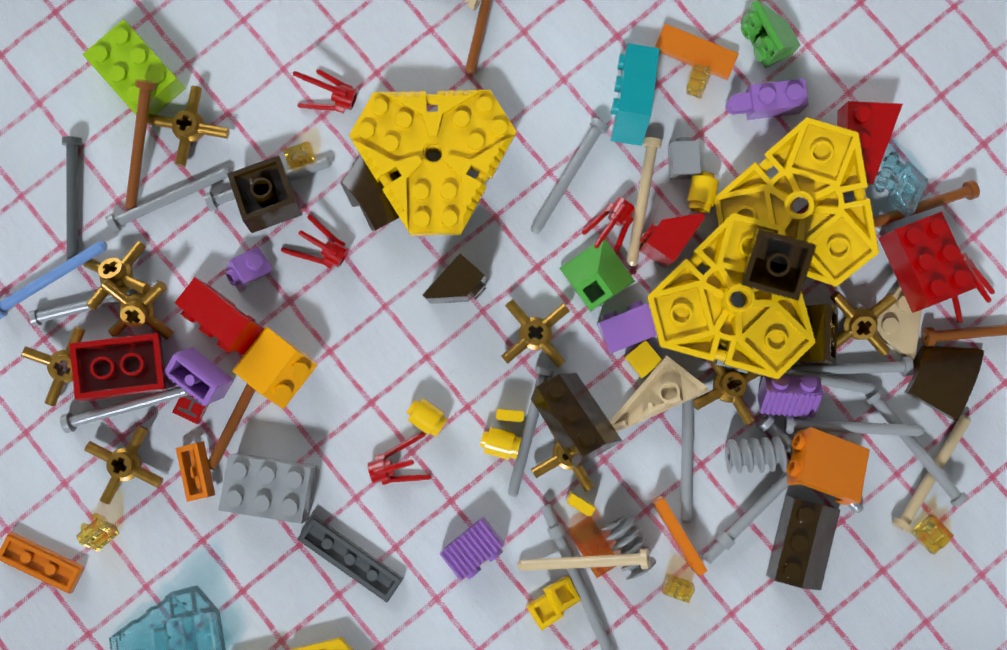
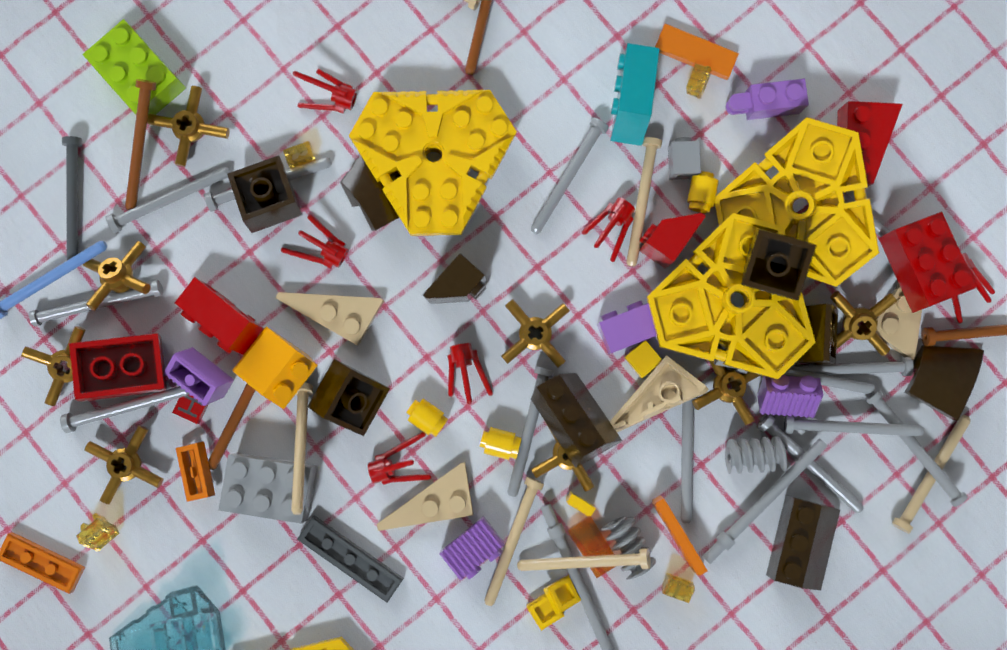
(137, 309): pearl gold bar -> none
(247, 268): medium lavender bracket -> none
(300, 448): none -> tan bar
(341, 314): none -> tan wing
(348, 398): none -> dark brown slope
(442, 500): none -> tan wing
(461, 356): none -> red plant
(510, 415): yellow tile -> none
(513, 538): none -> tan bar
(597, 275): bright green slope -> none
(768, 34): bright green slope -> none
(828, 465): orange panel -> none
(902, 182): clear light blue plate -> none
(932, 534): clear yellow tile -> none
(969, 190): dark orange bar -> none

